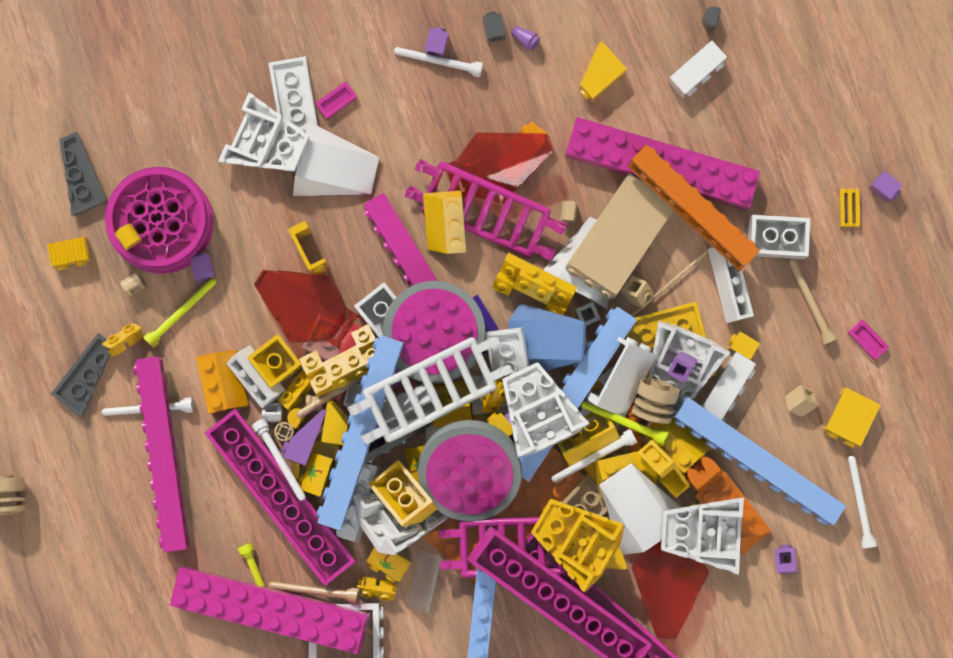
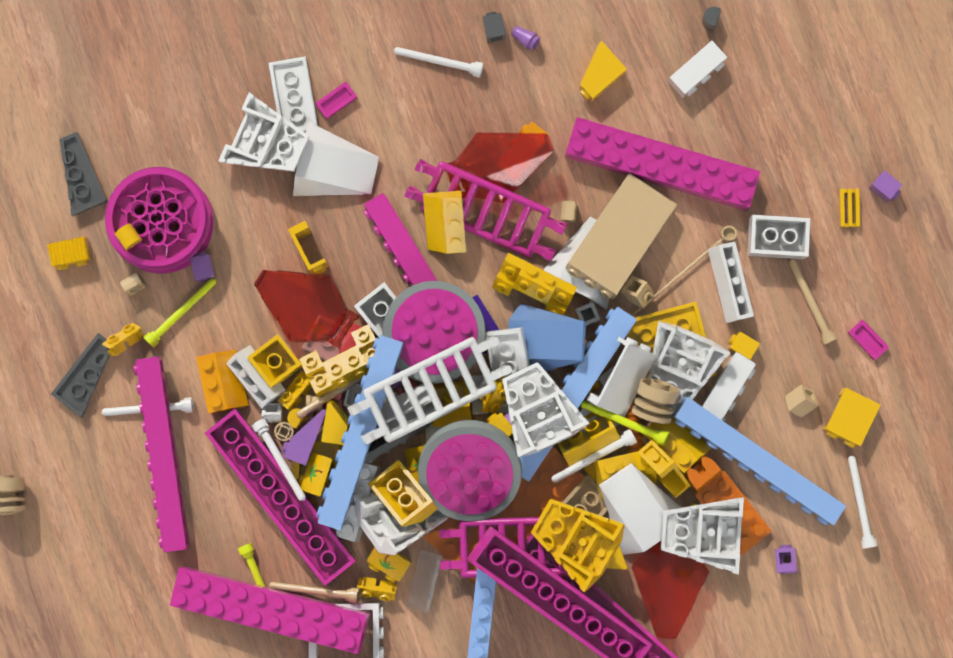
(437, 42): medium lavender brick -> none
(682, 366): medium lavender brick -> none
(693, 207): orange brick -> none

